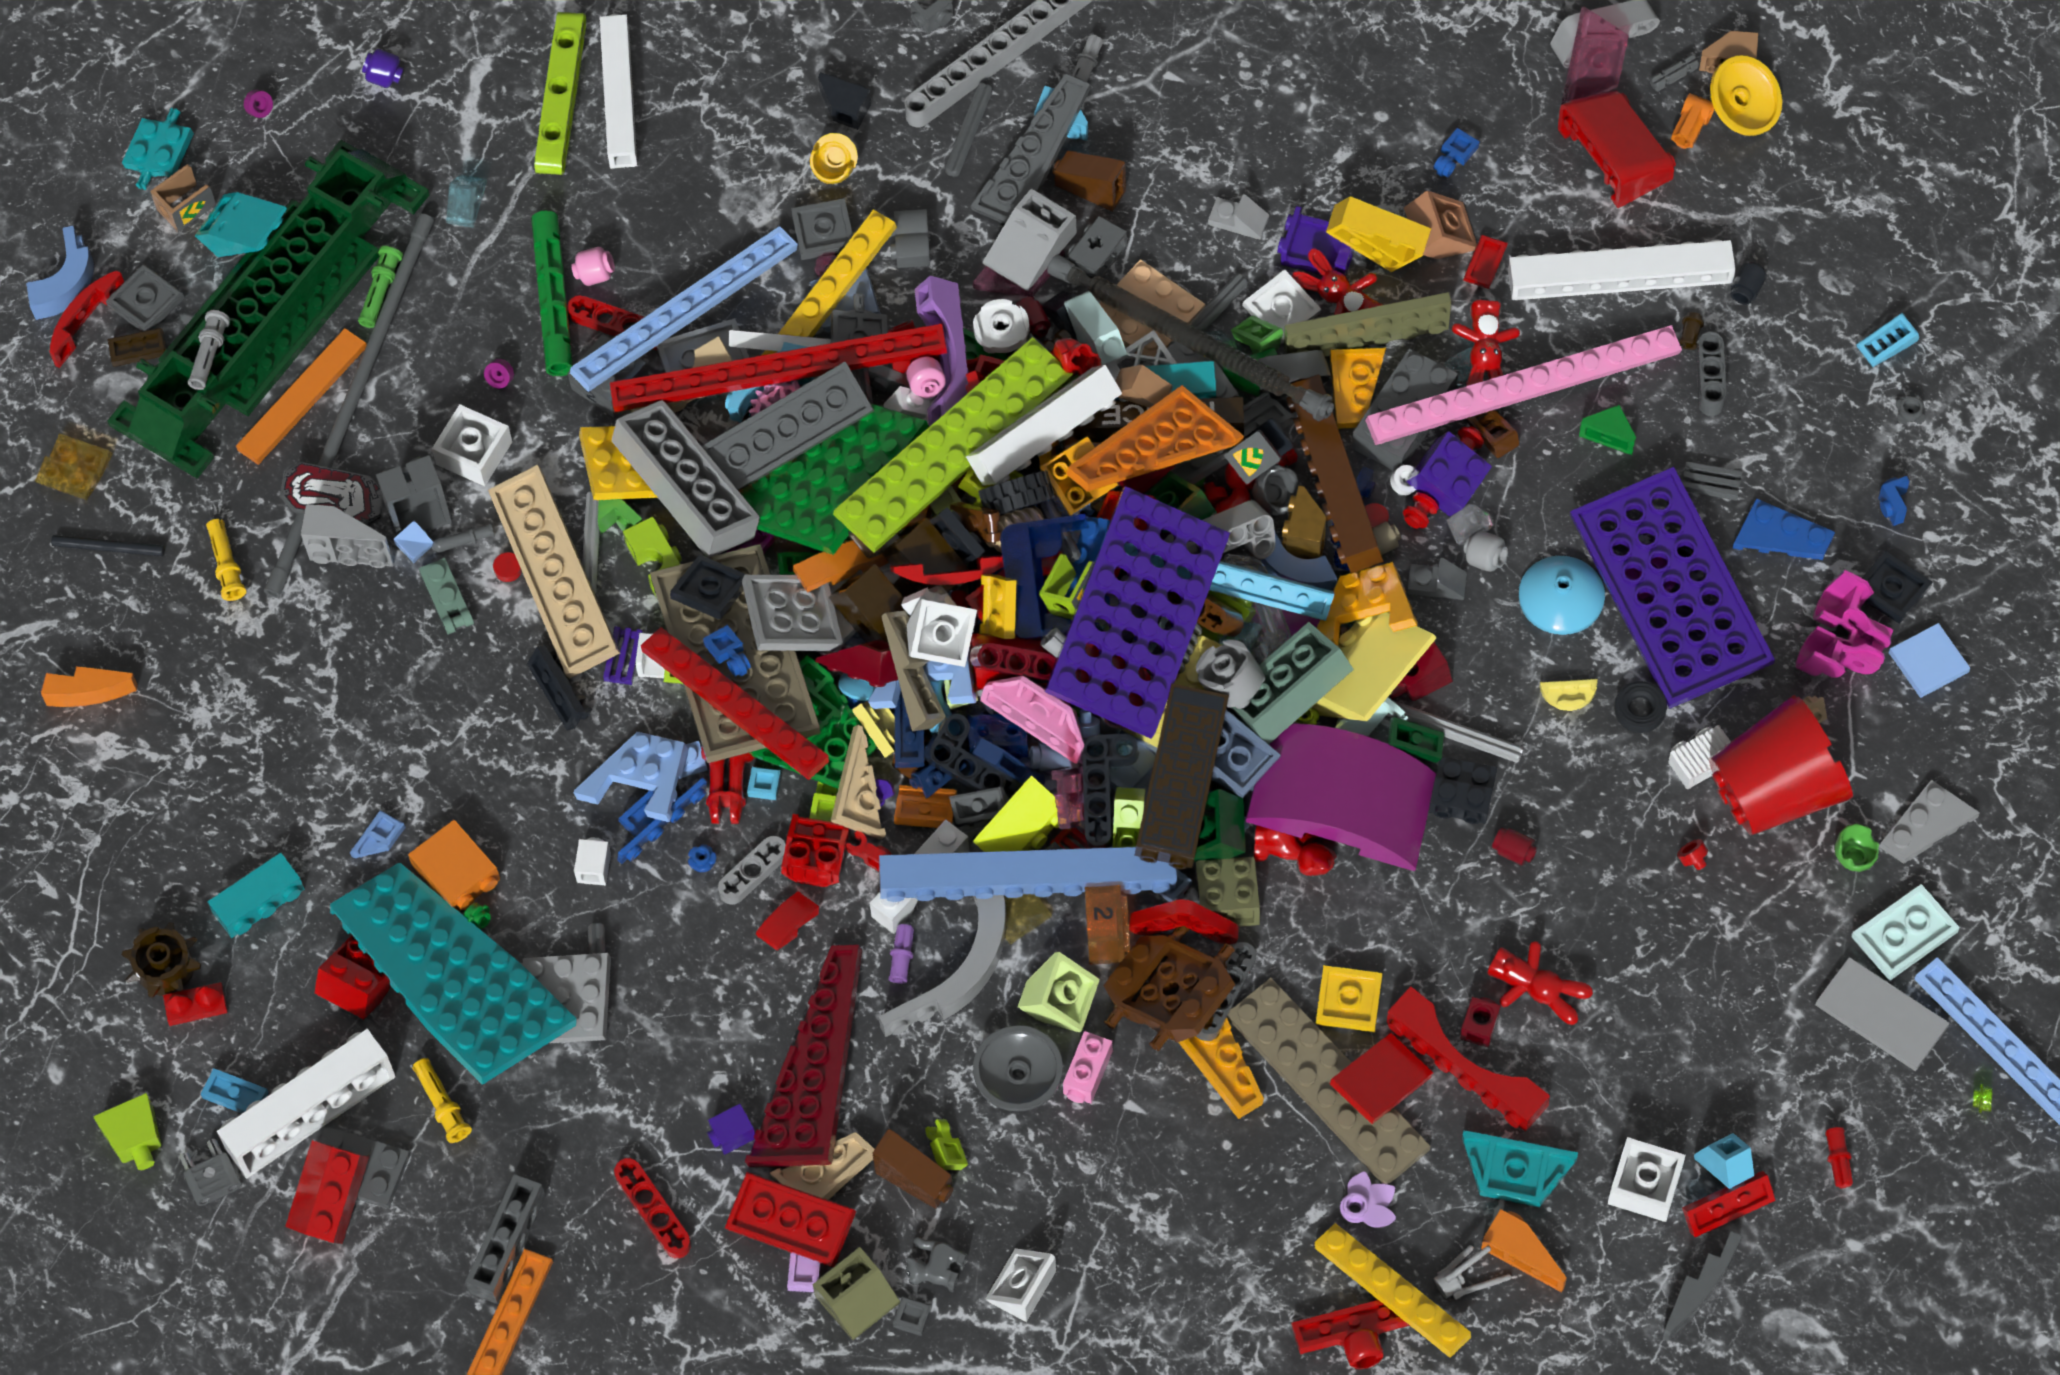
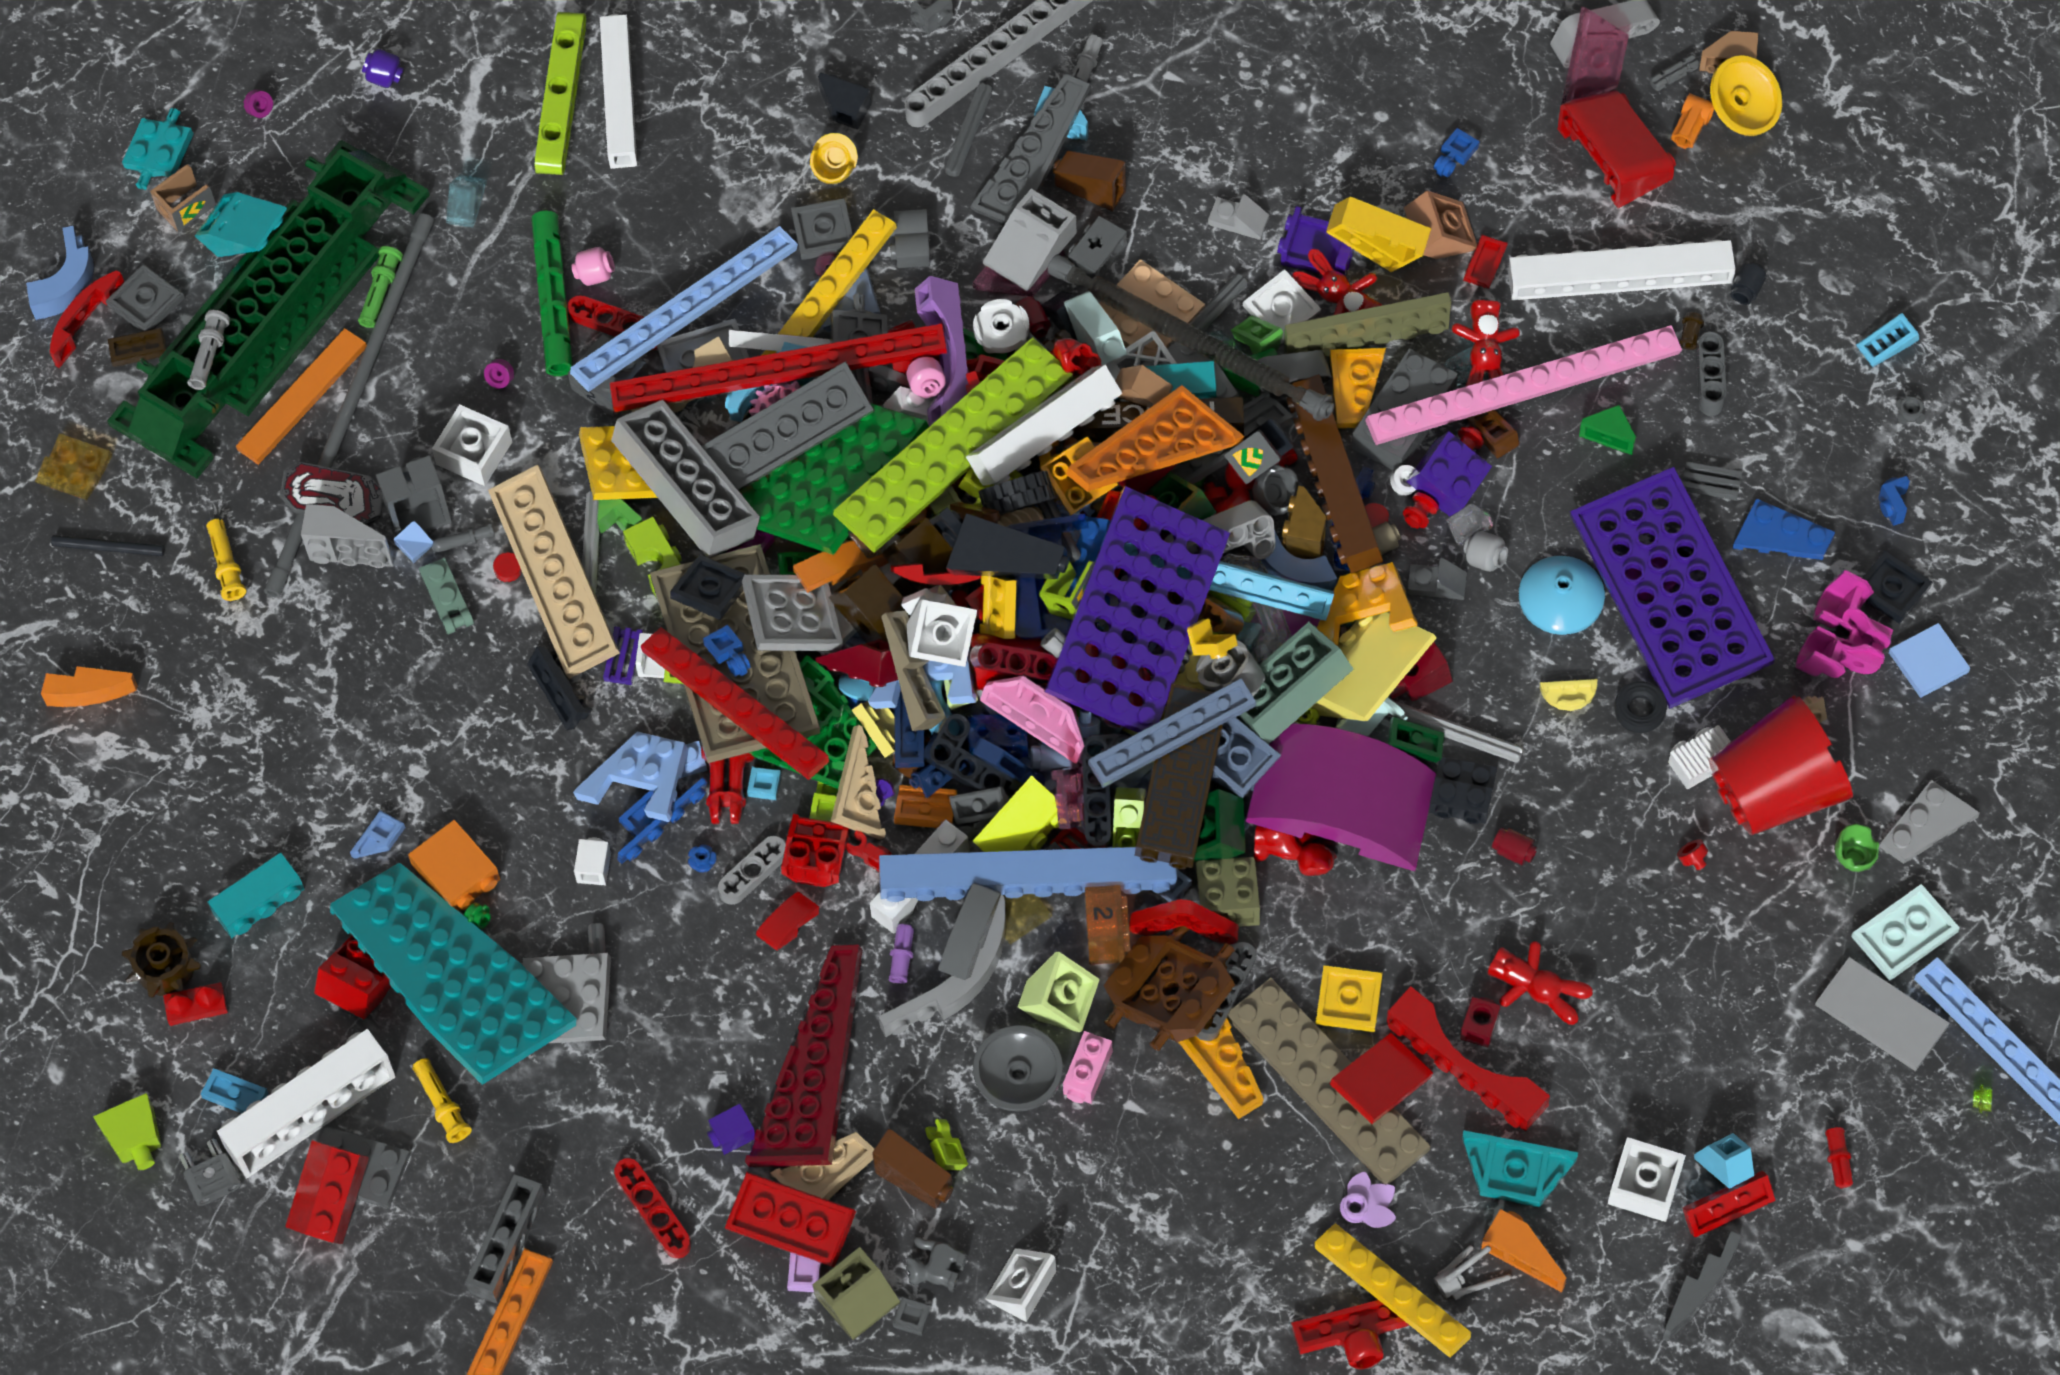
(969, 931): none -> dark grey slope
(1003, 552): none -> black slope
(1172, 733): none -> sand blue plate
(1205, 643): none -> yellow bracket

